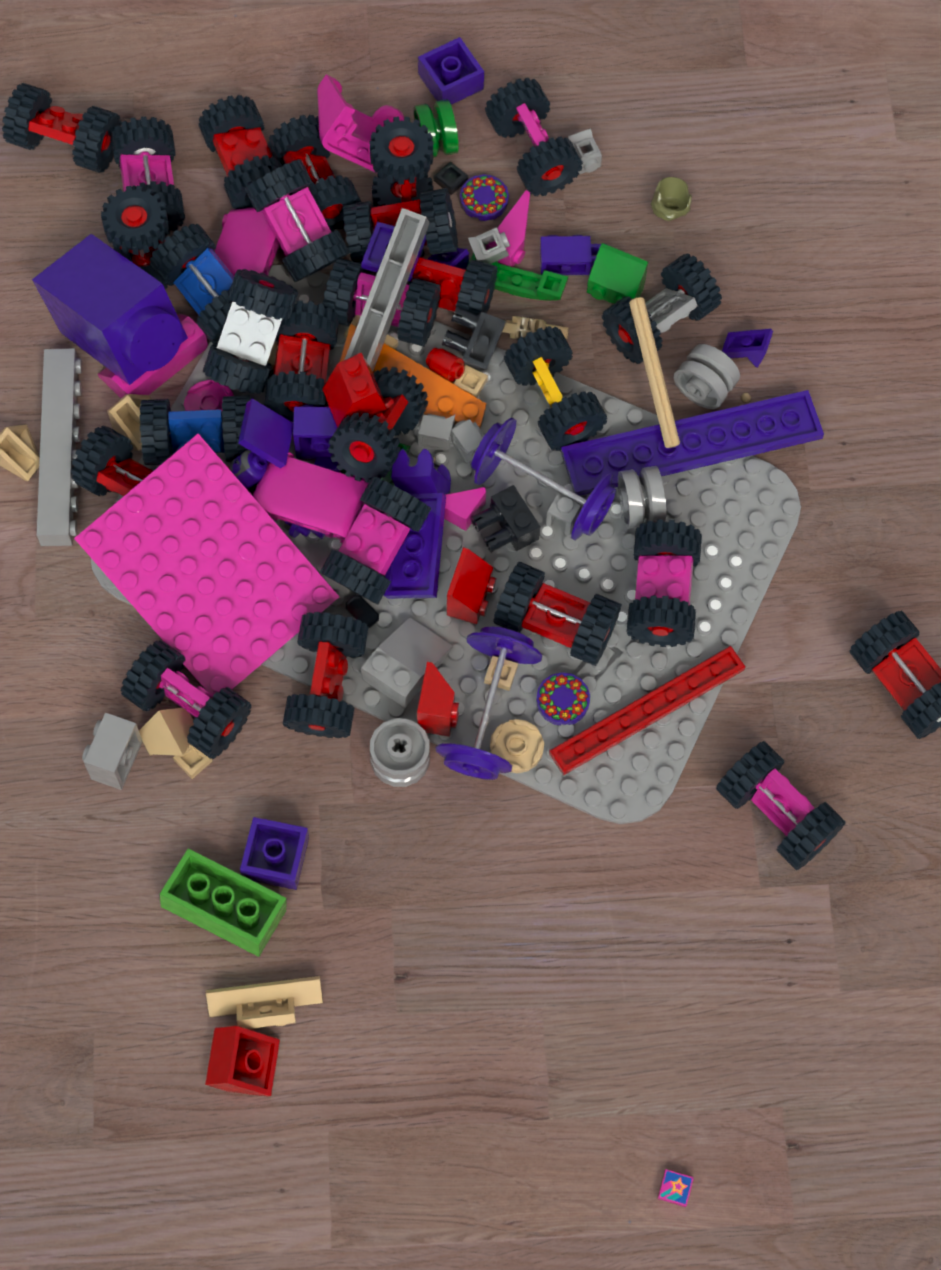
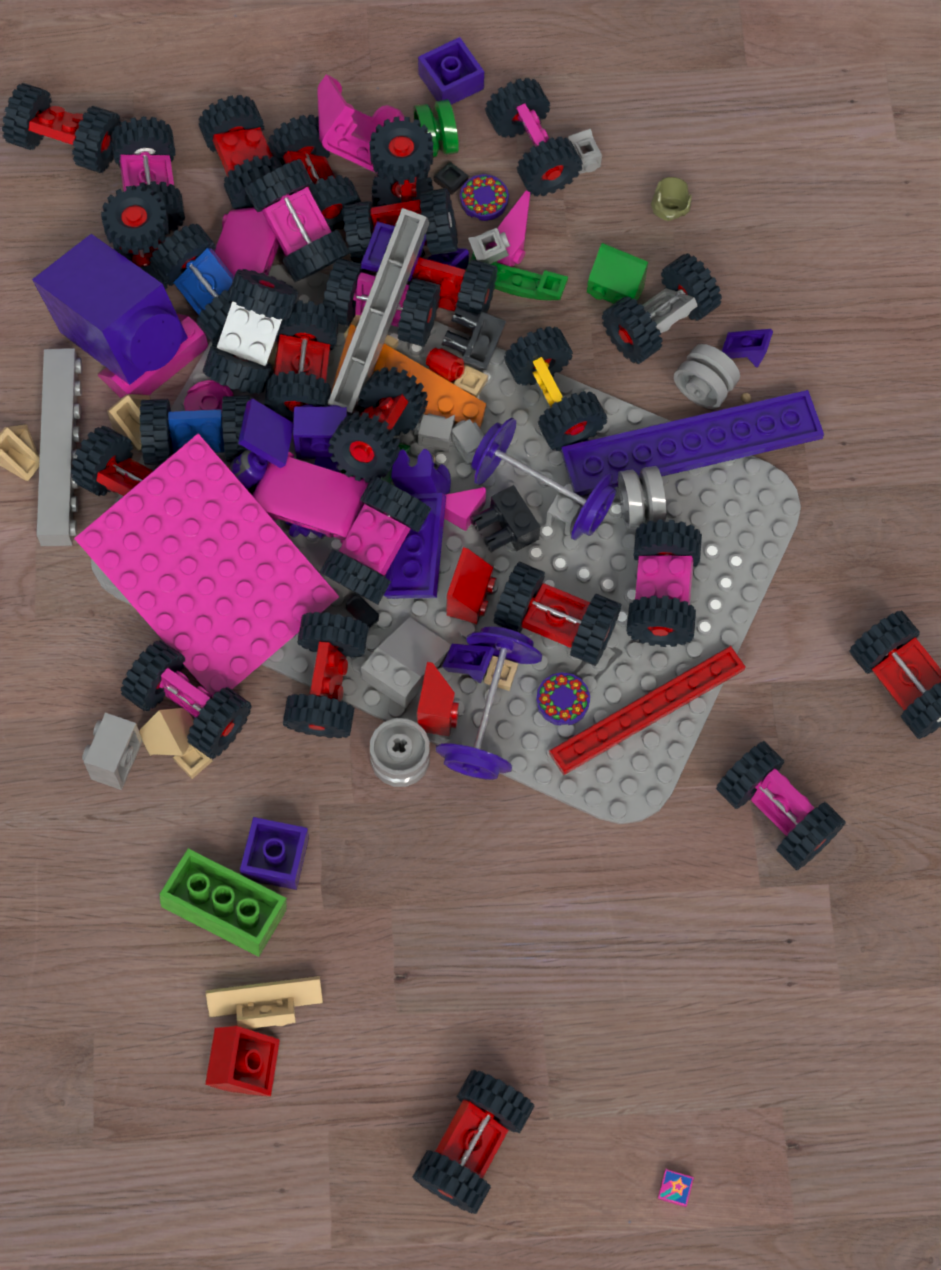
(353, 389): red slope -> none
(468, 660): none -> dark purple slope
(472, 1141): none -> black plate
(518, 744): tan tile -> none
(521, 326): tan hinge -> none
(567, 254): dark purple brick -> none
(654, 372): tan axle -> none

